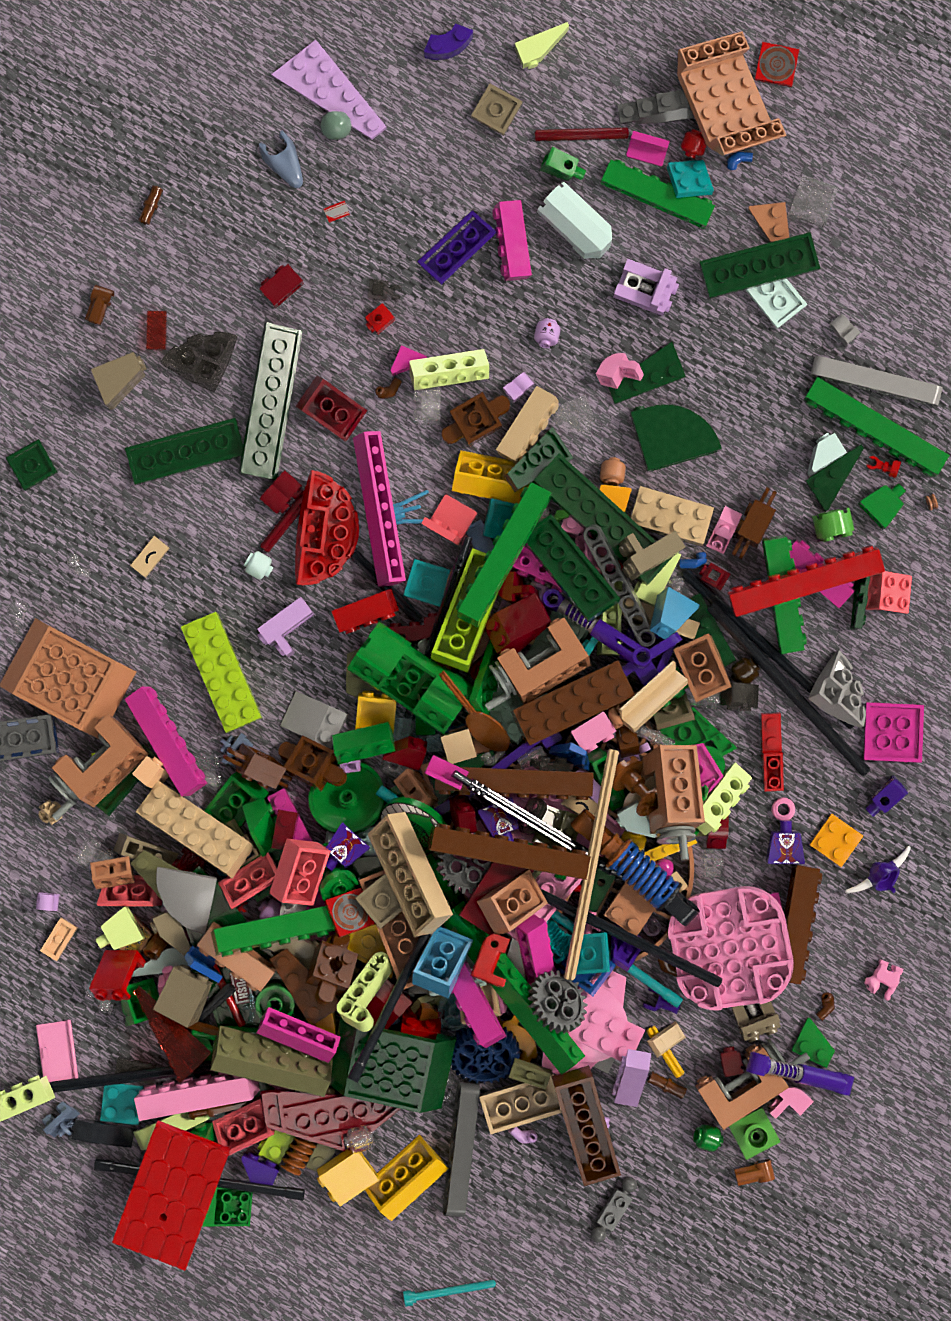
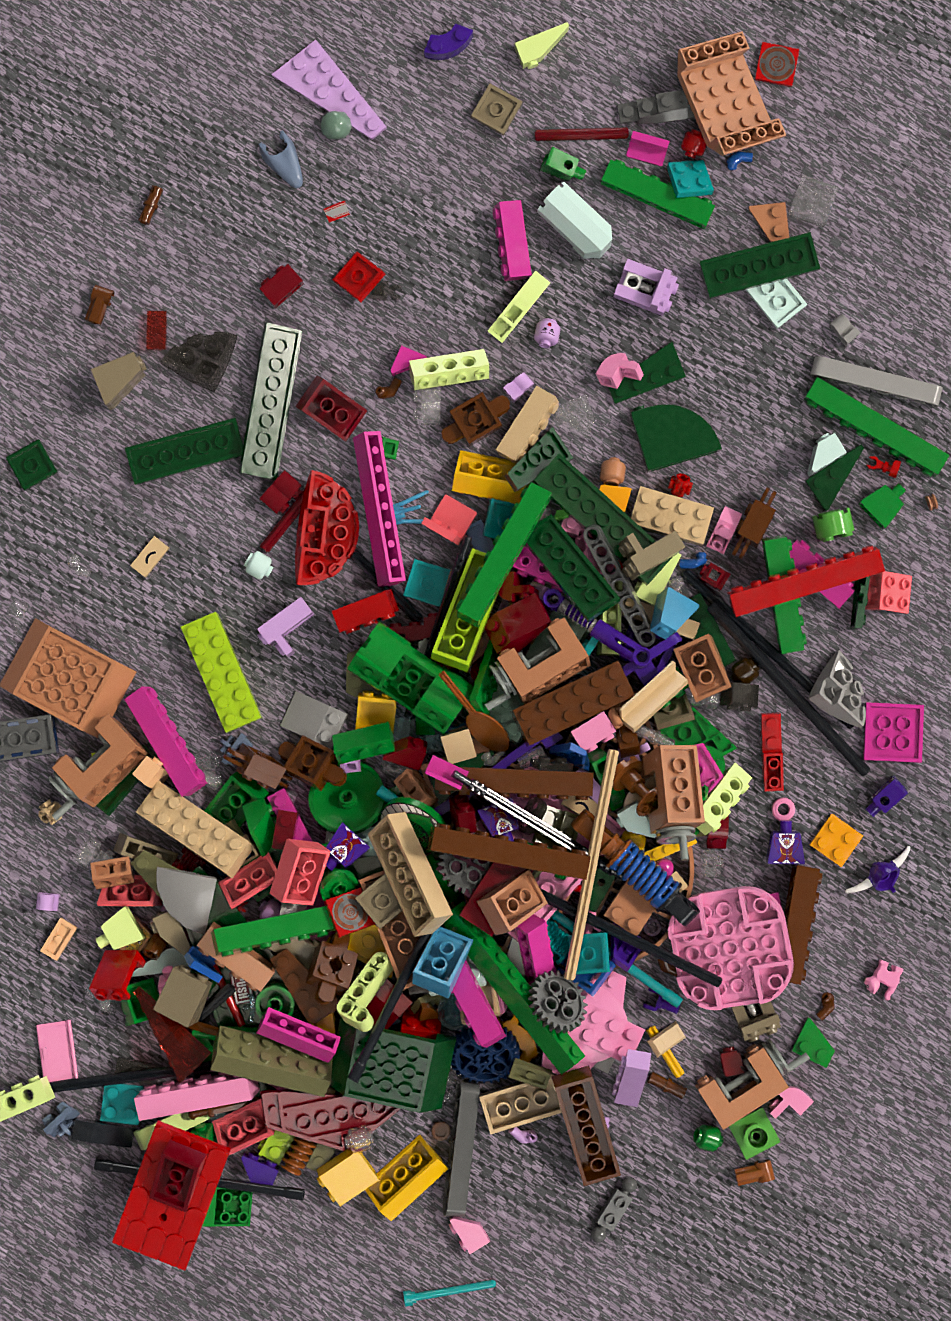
(177, 1175): none -> dark red slope
(358, 277): none -> red tile
(379, 319): red brick -> none
(390, 448): none -> green slope
(440, 1131): none -> reddish brown tile
(459, 249): dark purple slope -> none
(470, 1233): none -> bright pink slope
(488, 958): red piece -> none
(518, 306): none -> yellowish green slope
(680, 485): none -> red gear
(800, 1073): dark purple piece -> none

